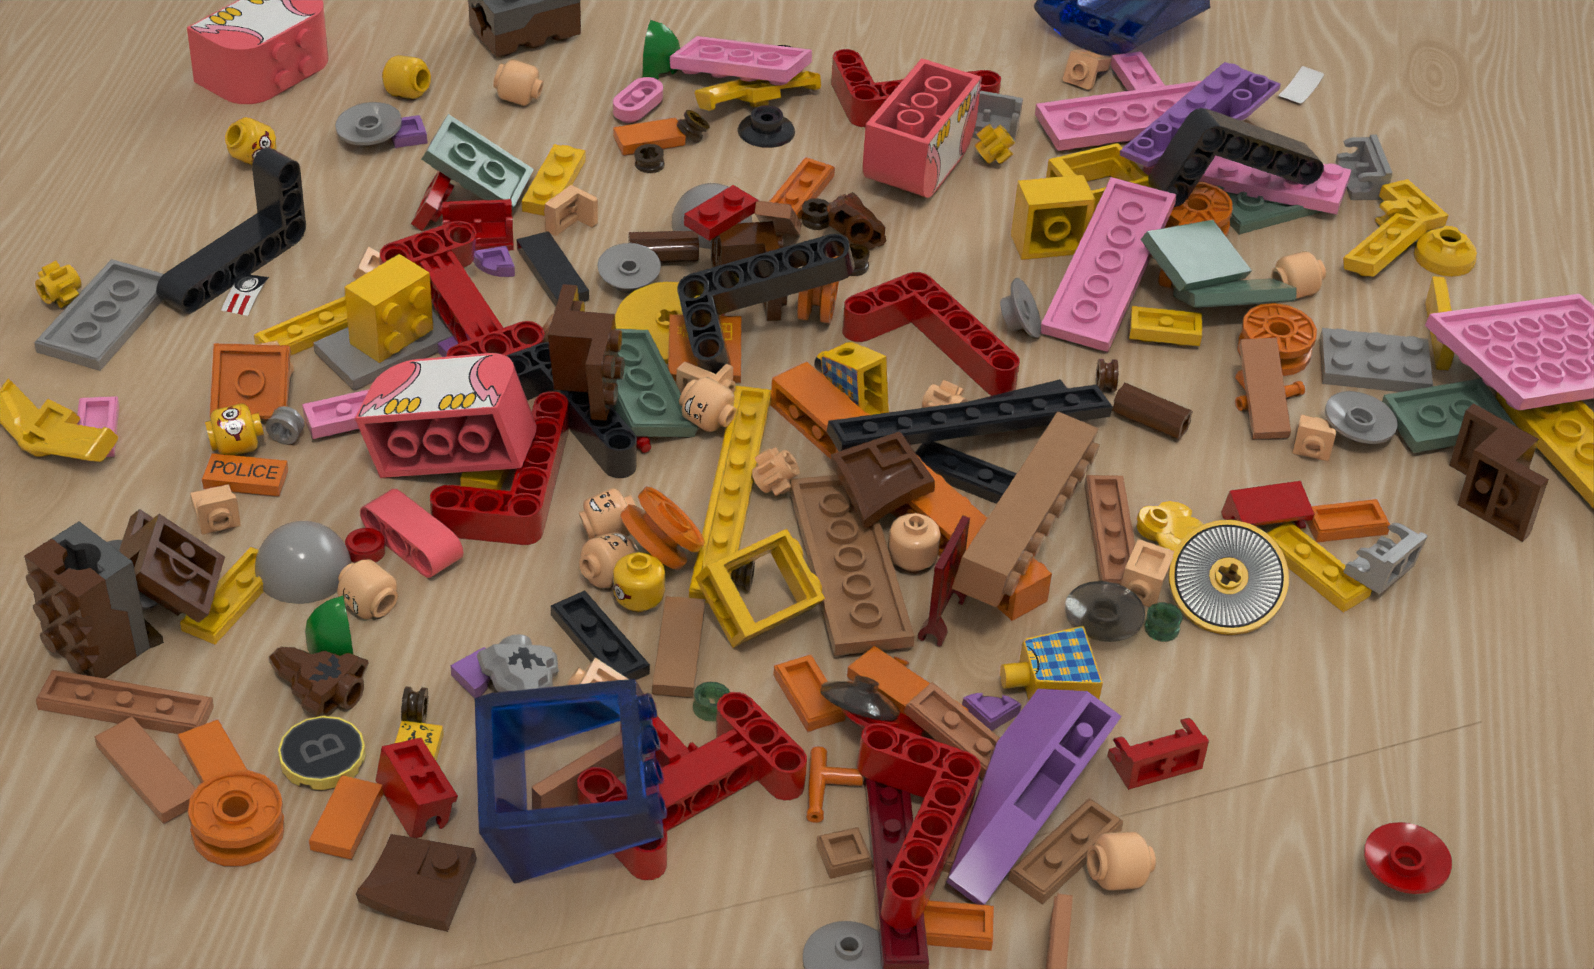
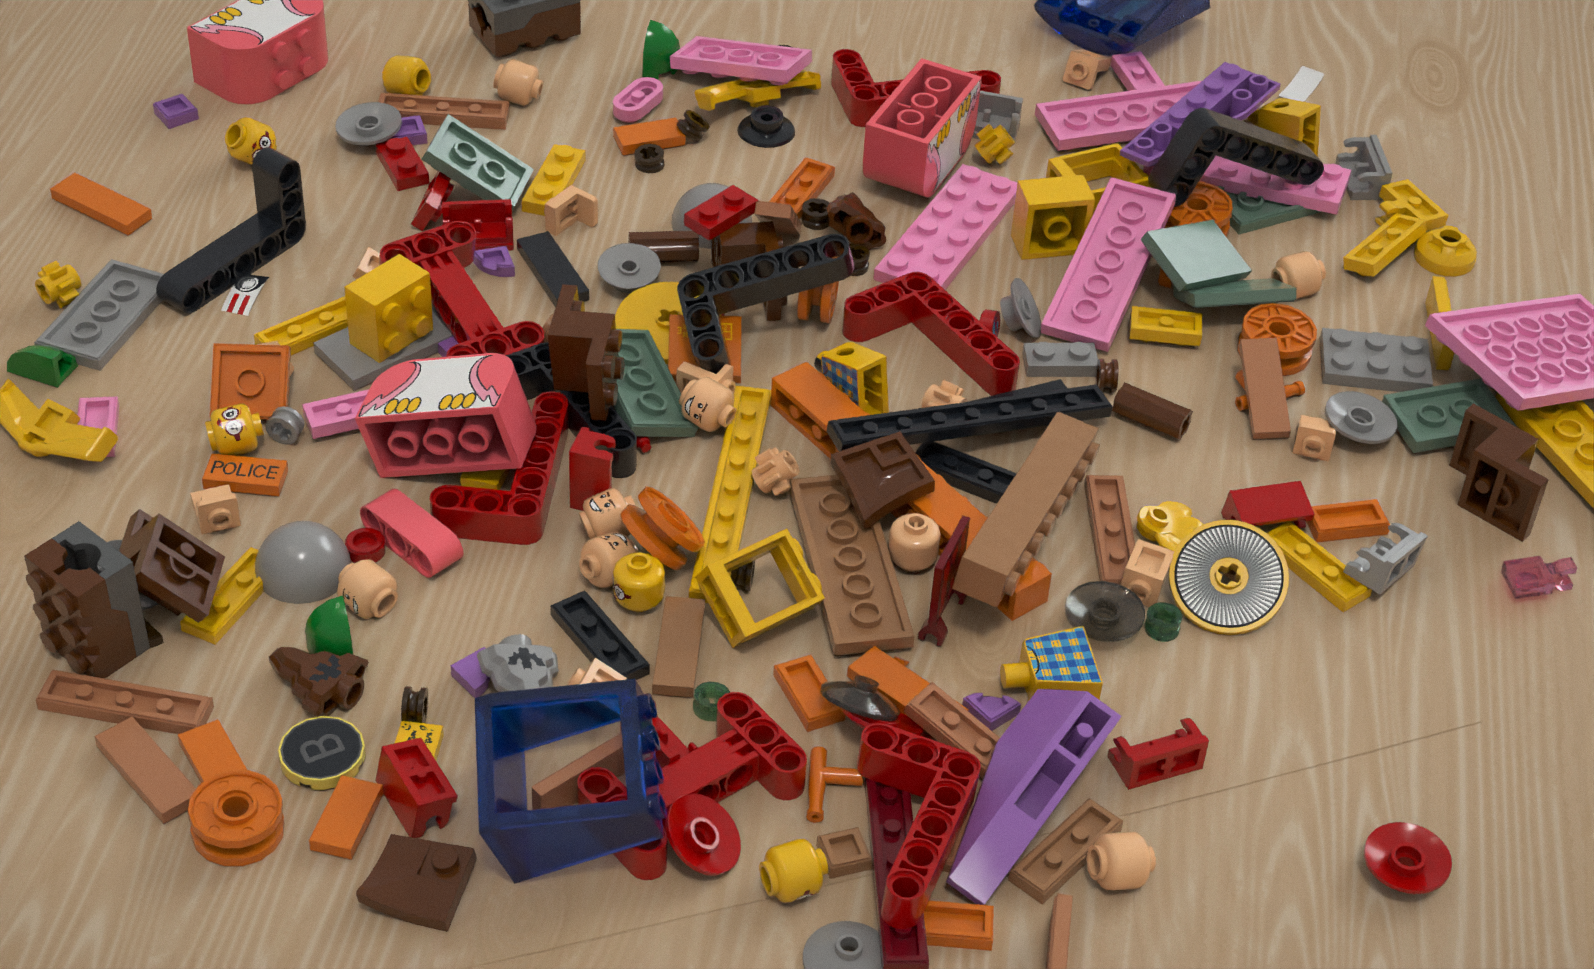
(42, 364): none -> green brick
(101, 203): none -> orange tile
(175, 111): none -> medium lavender tile
(402, 163): none -> red plate
(434, 109): none -> nougat tile
(588, 467): none -> red hinge
(703, 834): none -> red dish
(793, 870): none -> yellow head
(950, 227): none -> bright pink plate
(991, 320): none -> red tile
(1060, 359): none -> light grey plate
(1292, 119): none -> yellow torso
(1534, 578): none -> clear pink plate

